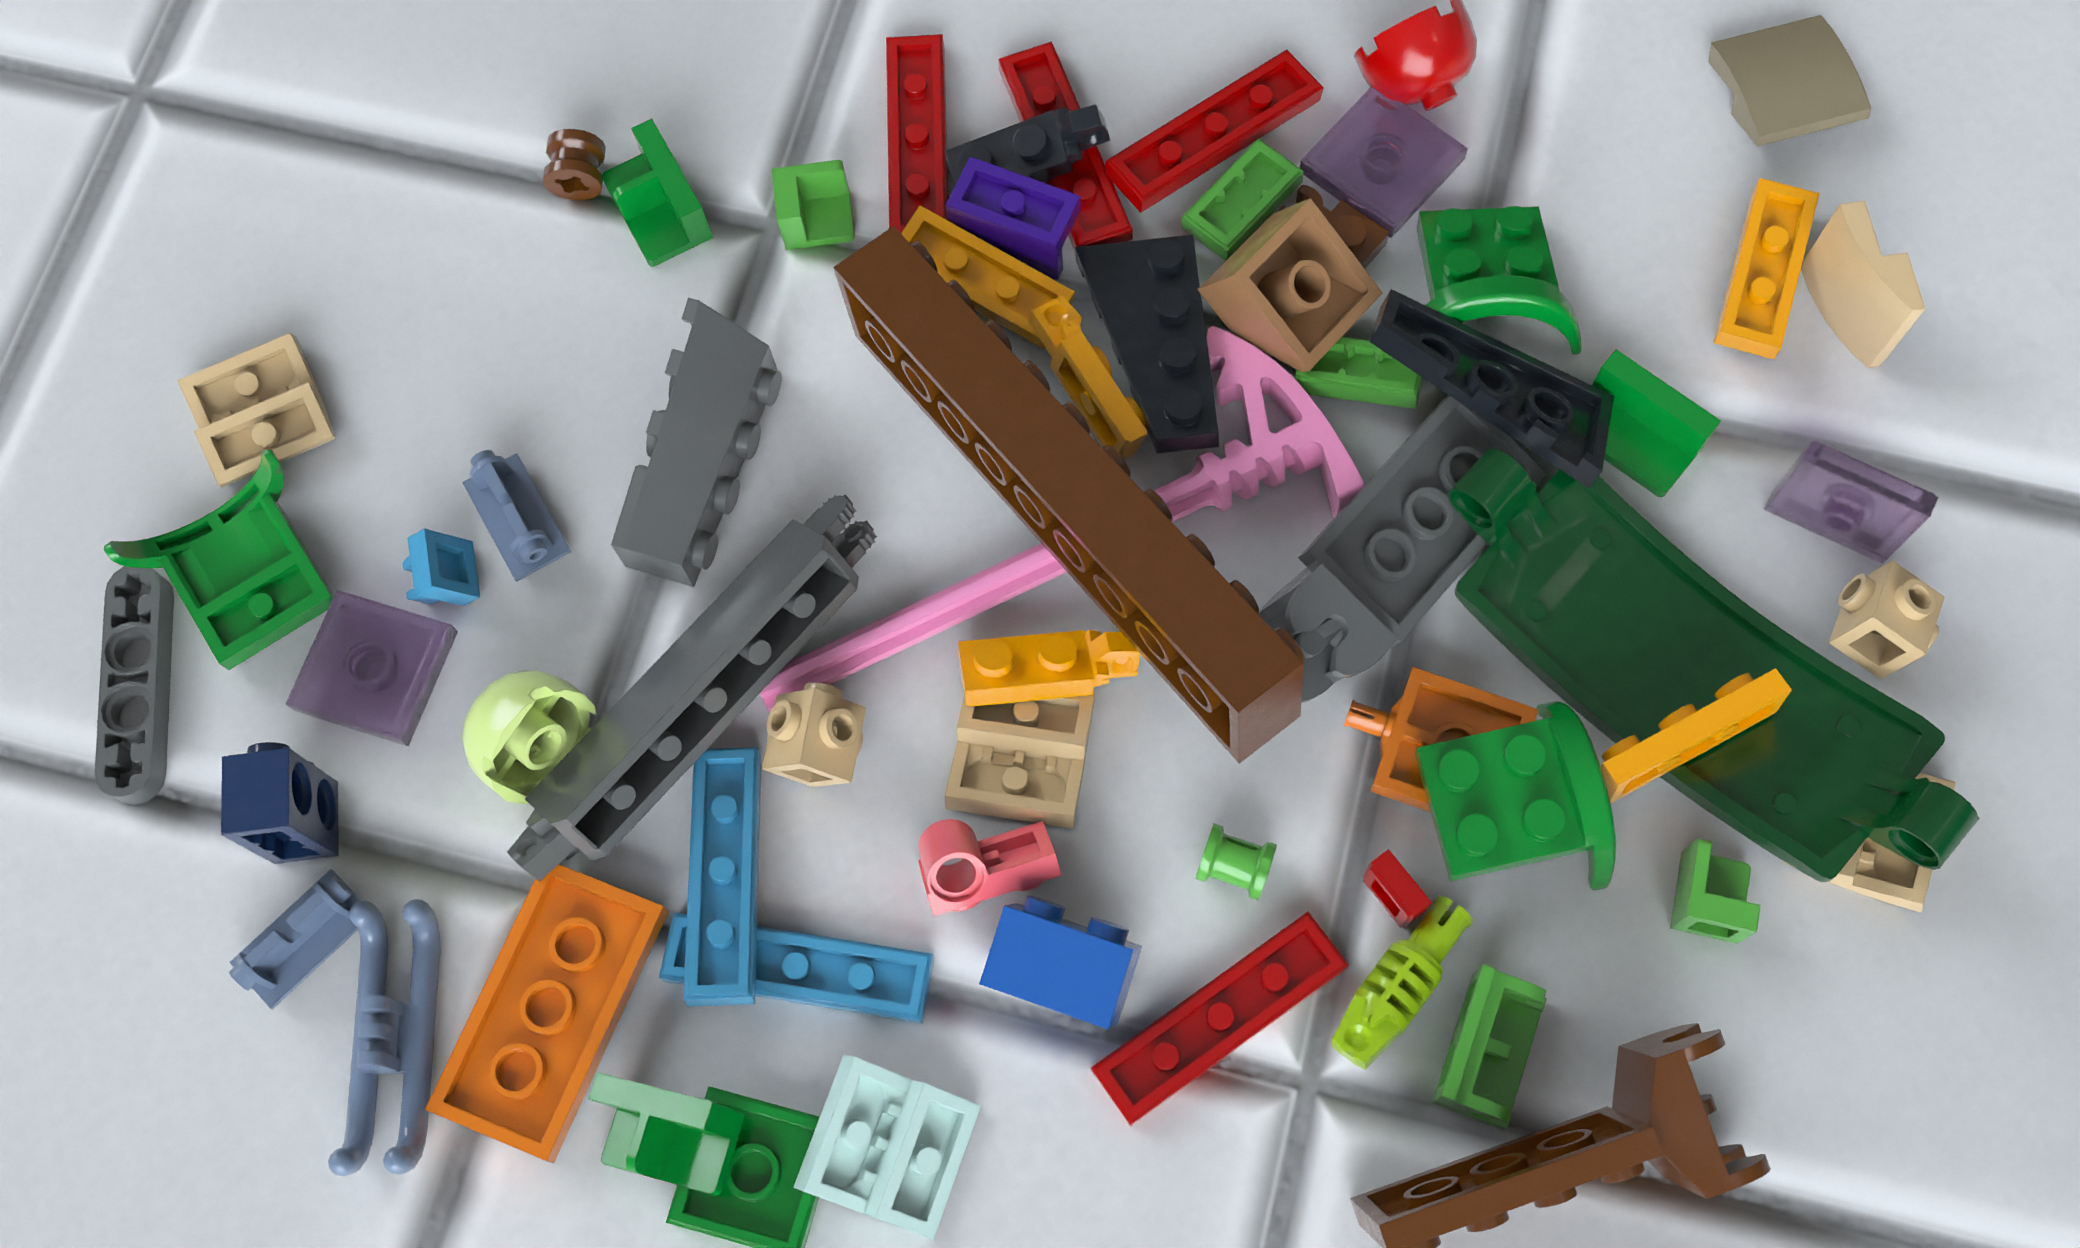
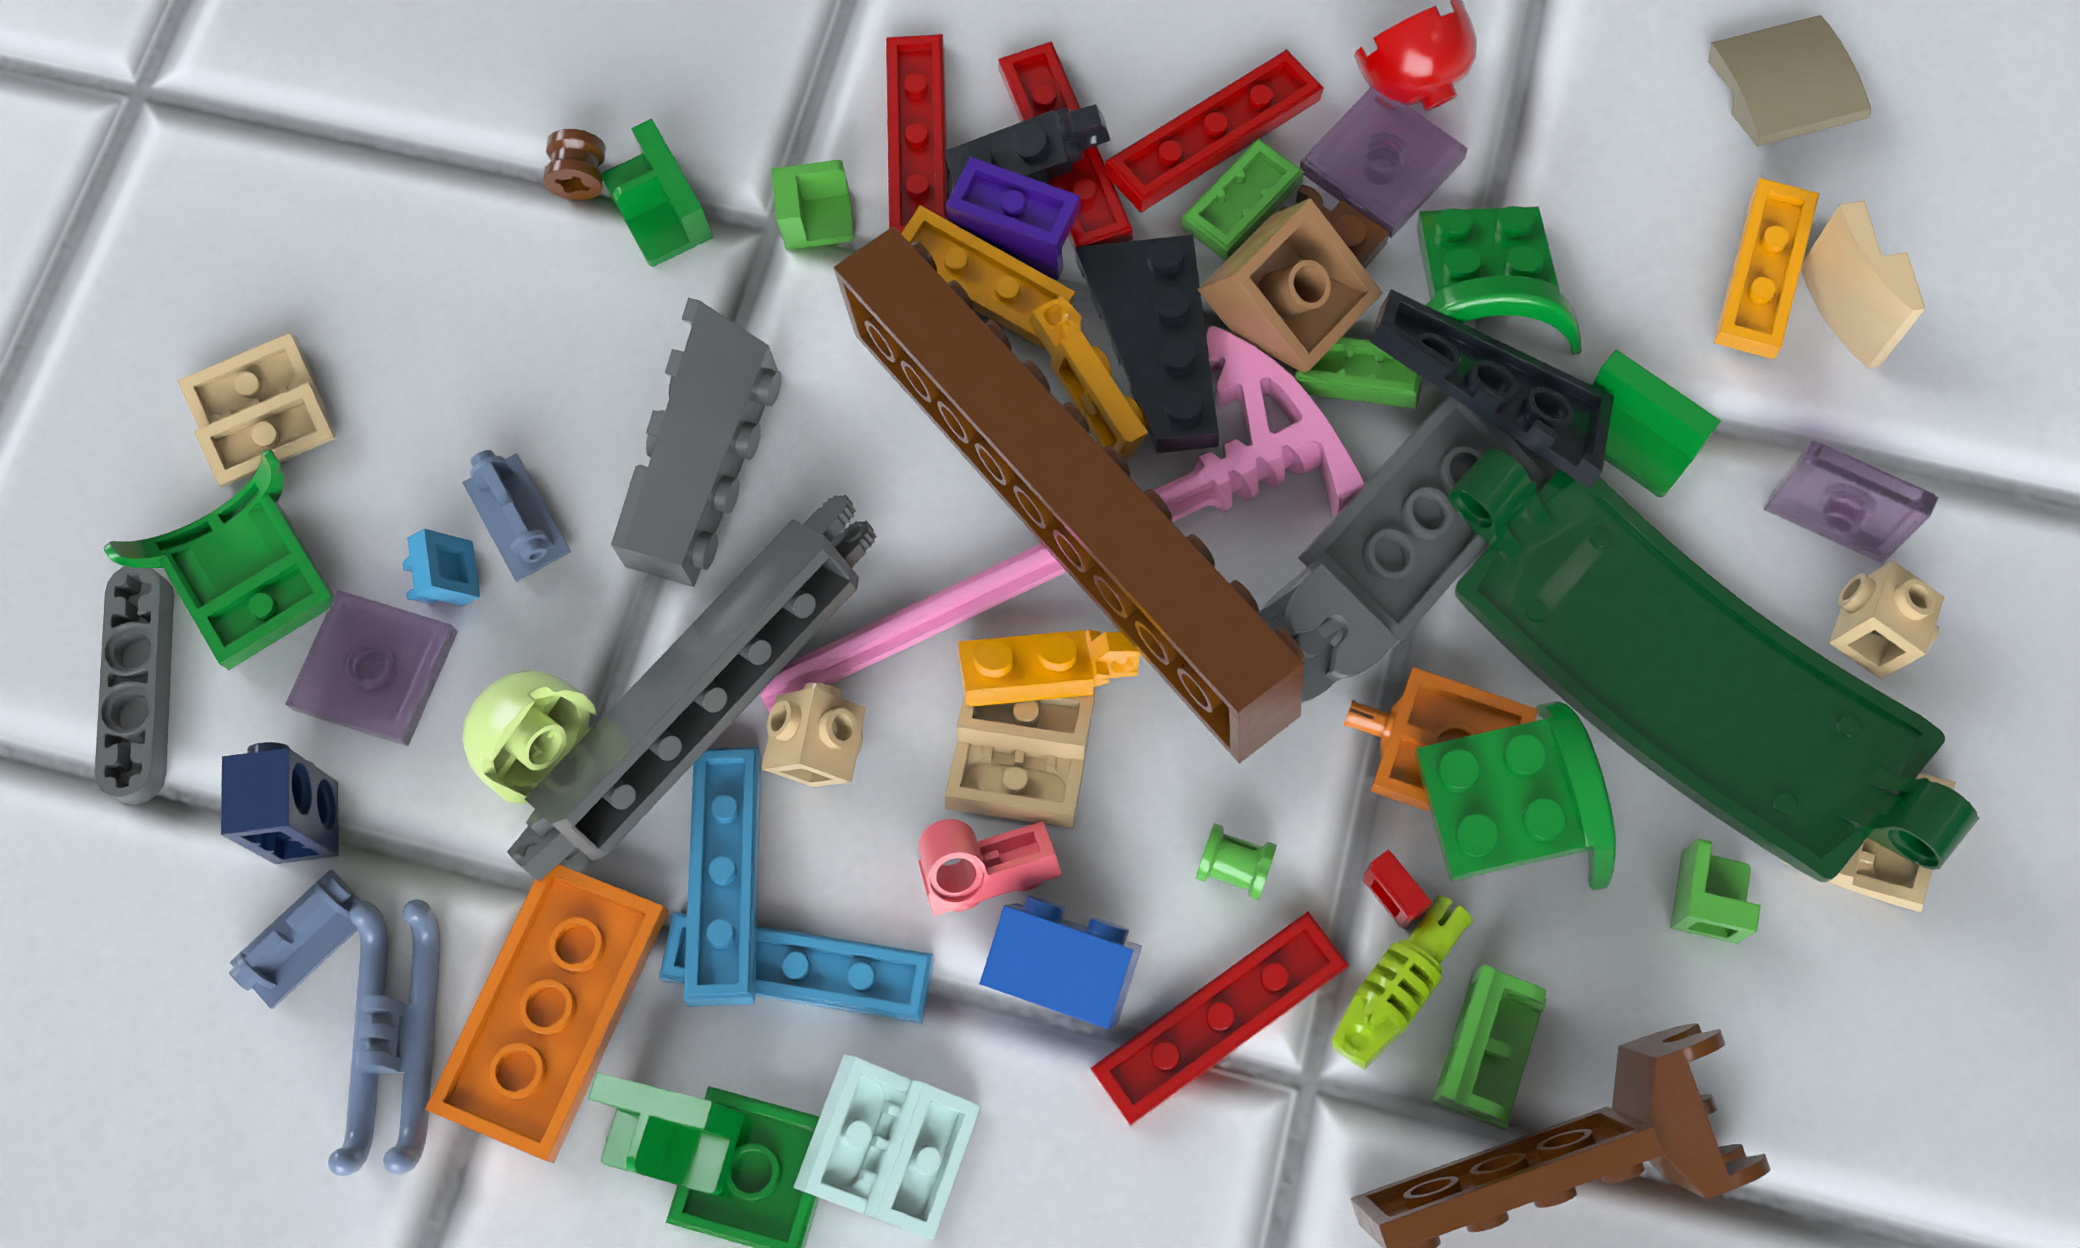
(1692, 732): light orange plate -> none

